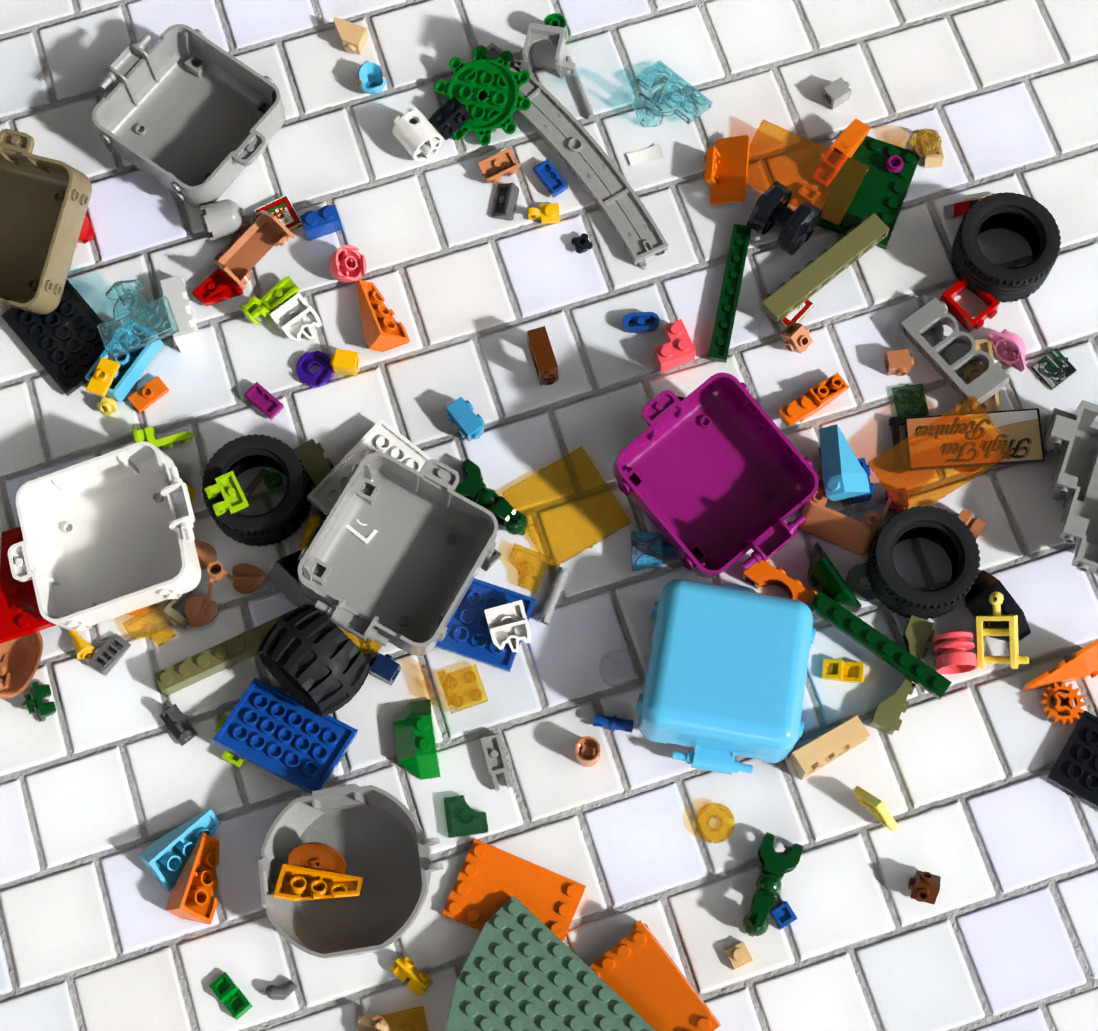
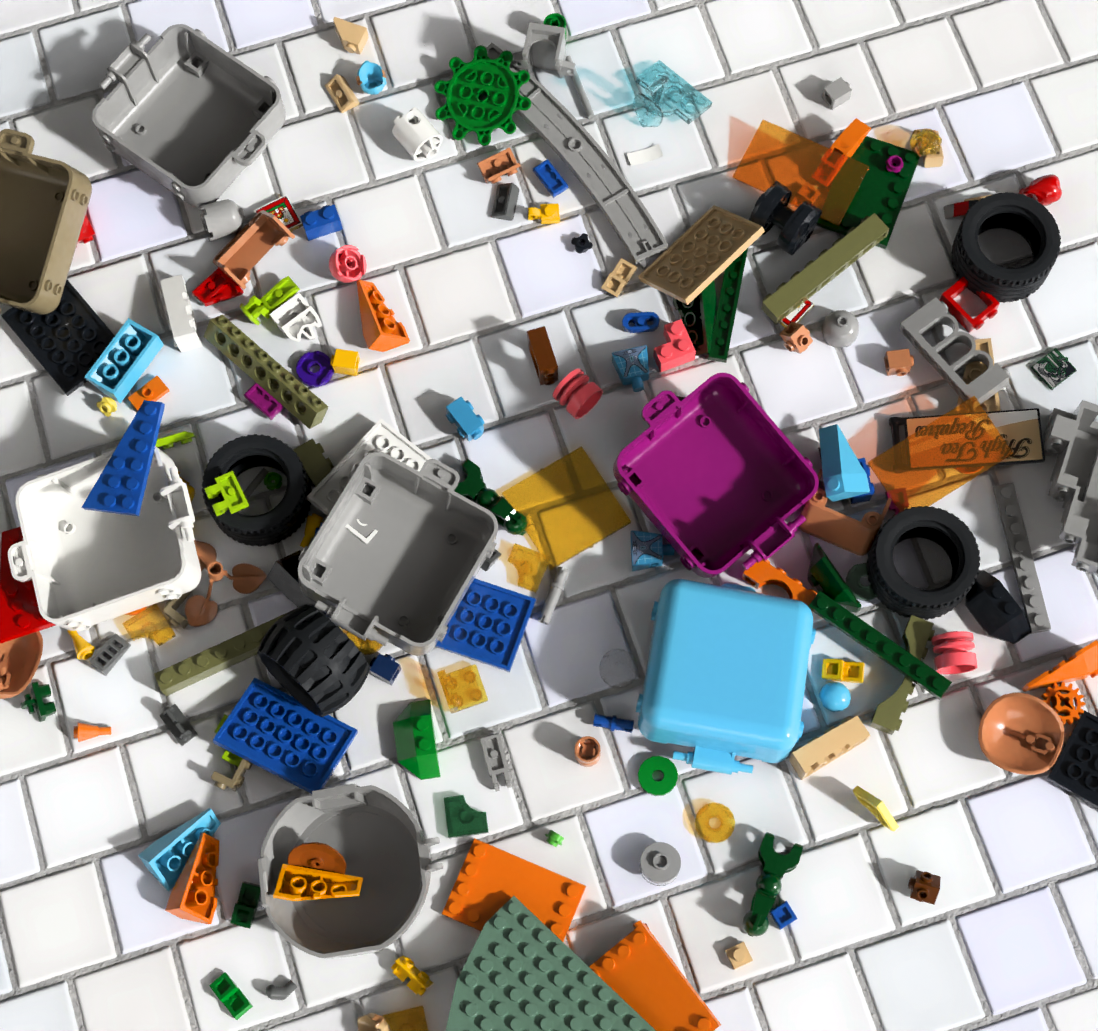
(87, 731): none -> orange cone
(103, 377): yellow plate -> none
(125, 476): none -> blue wing
(139, 323): clear light blue plate -> none
(224, 782): none -> dark tan bracket
(246, 905): none -> dark green slope
(266, 371): none -> olive brick
(342, 93): none -> tan slope
(450, 118): black bracket -> none
(508, 625): white plate -> none
(554, 838): none -> bright green plate
(577, 393): none -> coral wheel
(619, 277): none -> tan slope
(632, 366): none -> dark azure torso
(660, 864): none -> light grey piece
(661, 764): none -> green tile
(699, 318): none -> dark green wedge
(701, 254): none -> tan plate
(727, 169): orange bracket -> none
(813, 400): orange slope -> none
(835, 696): none -> medium azure hair
(840, 329): none -> light grey cylinder
(910, 401): clear green piece -> none
(975, 525): nougat wheel -> none
(1009, 348): bright pink hat -> none
(1014, 658): light yellow piece -> none
(1021, 734): none -> nougat piece
(1022, 558): none -> light grey plate
(1044, 189): none -> red piece

